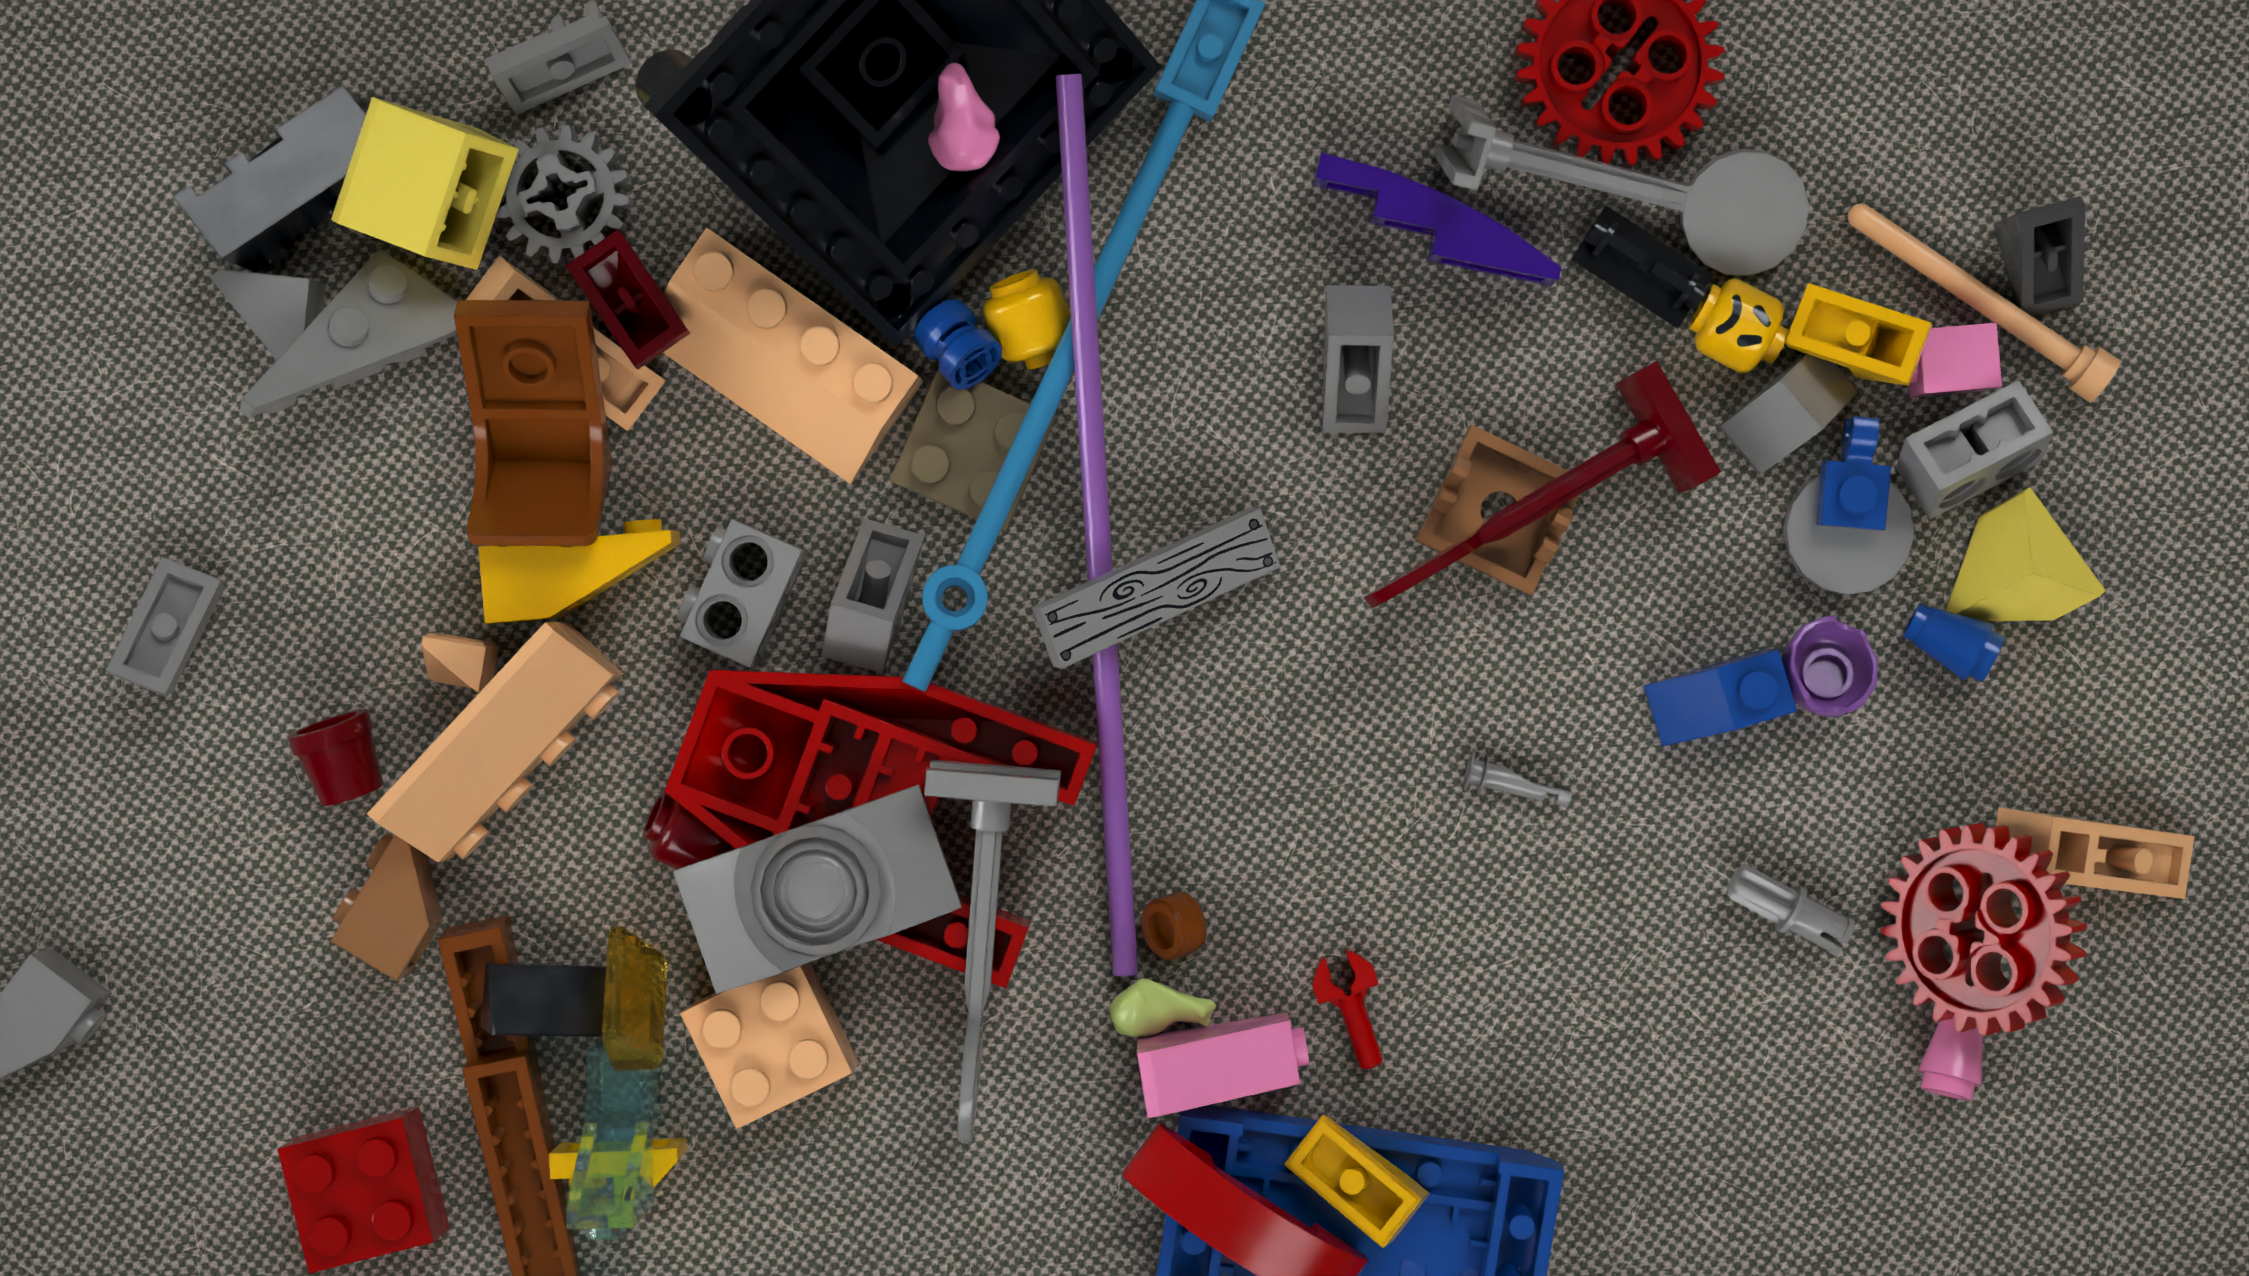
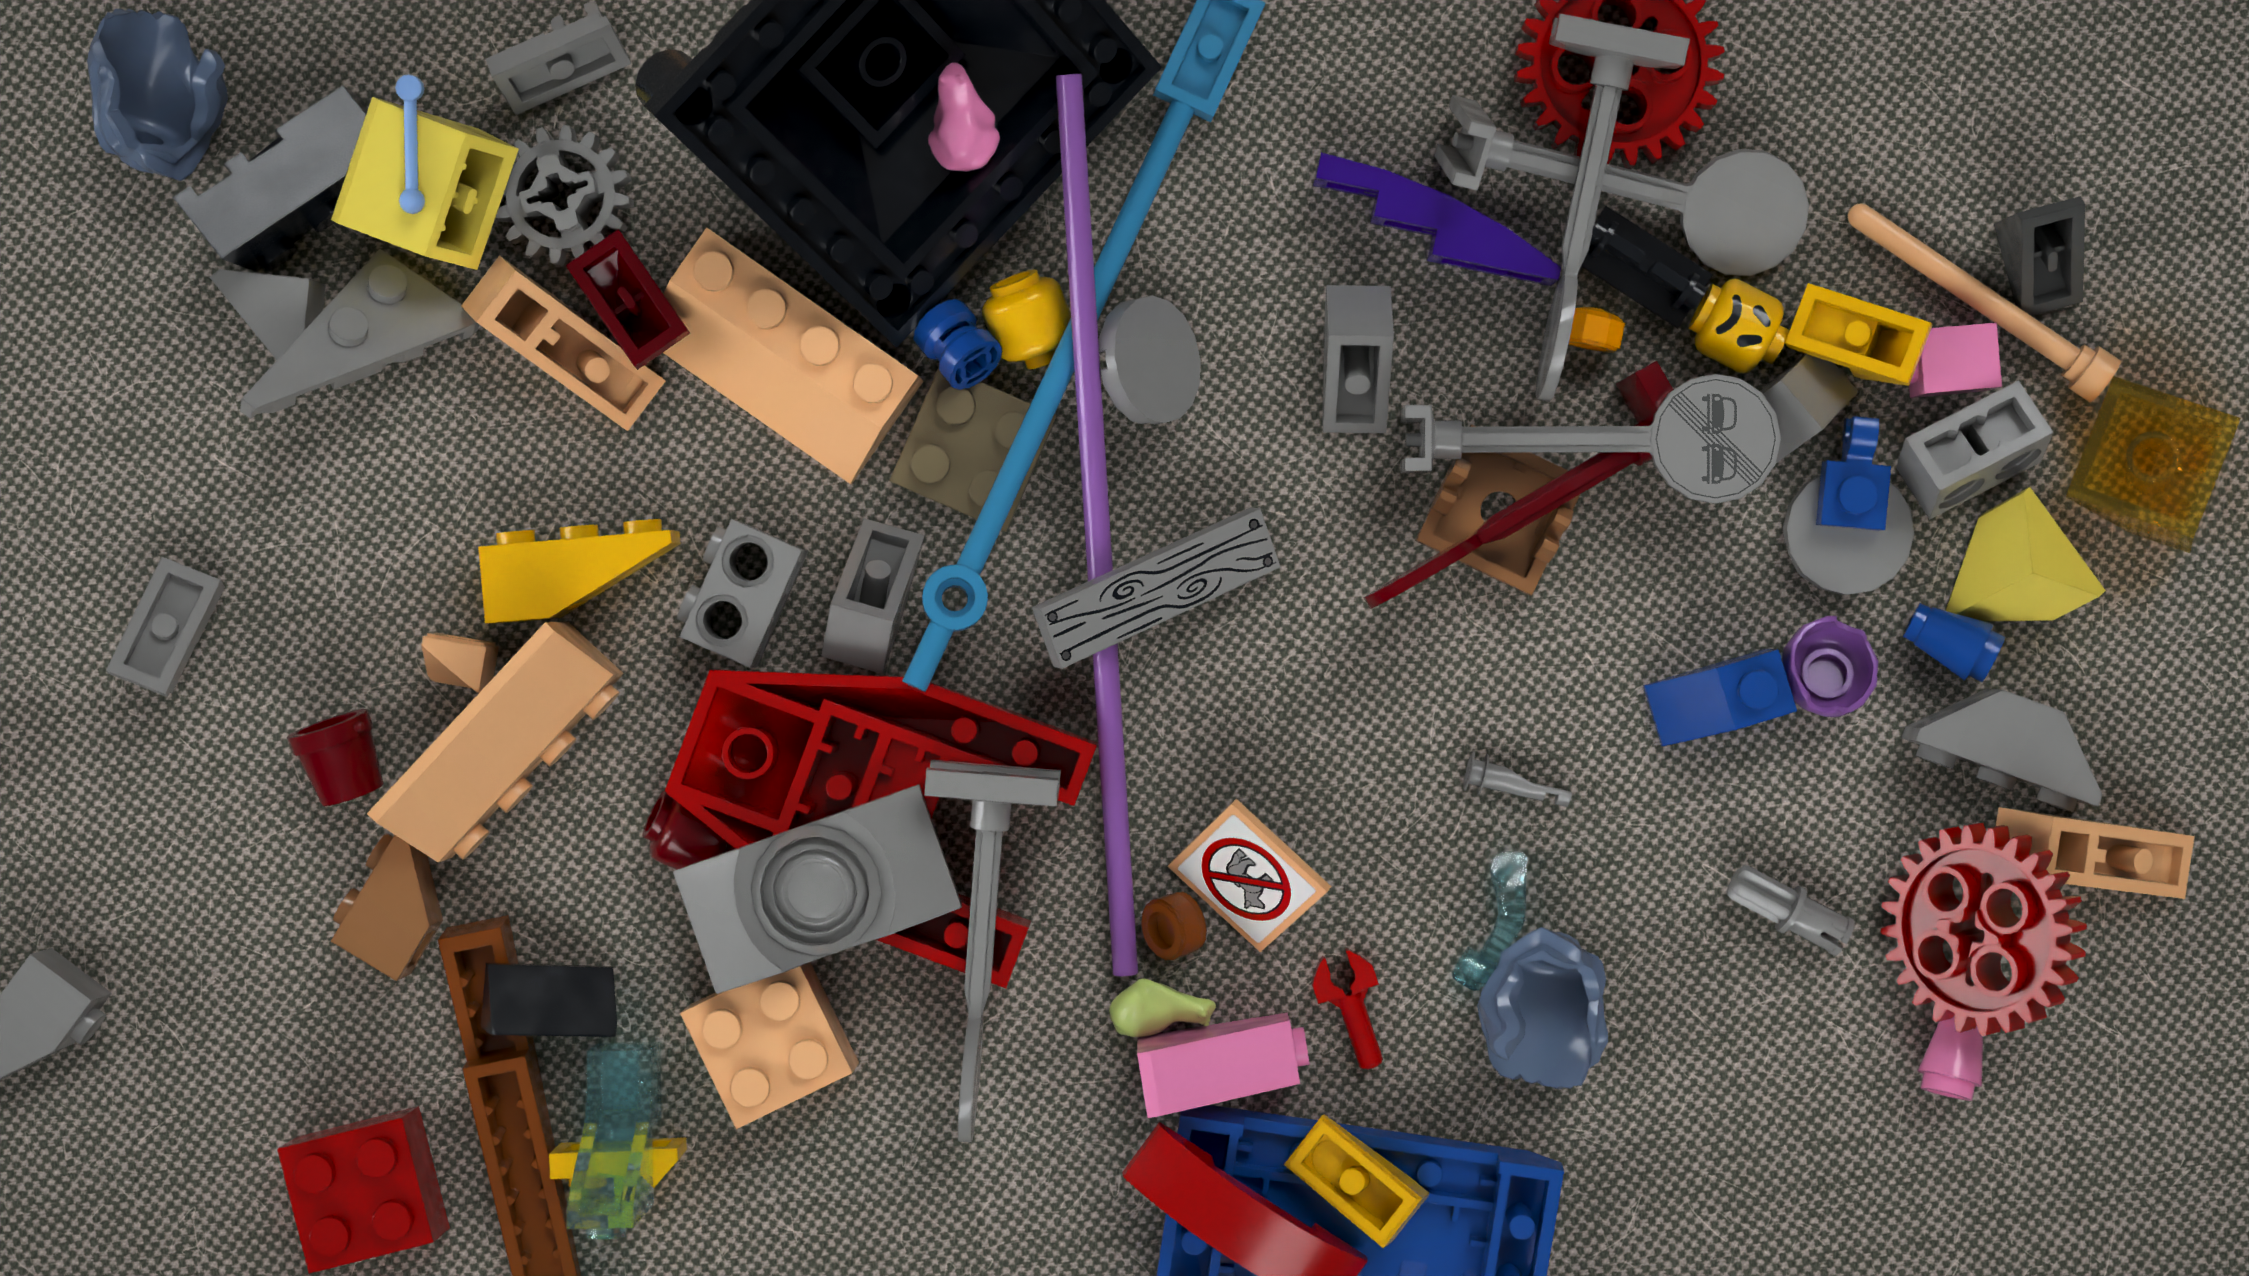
(152, 92): none -> sand blue hair
(410, 90): none -> light blue hinge
(534, 422): dark orange bracket -> none
(634, 1002): clear yellow slope -> none
(1150, 360): none -> light grey tile
(1249, 875): none -> piece
(1509, 885): none -> clear light blue piece
(1545, 1010): none -> sand blue hair
(1596, 330): none -> light orange tile
(1615, 54): none -> light grey piece
(1706, 439): none -> light grey piece
(2009, 743): none -> light grey slope
(2153, 463): none -> clear yellow slope

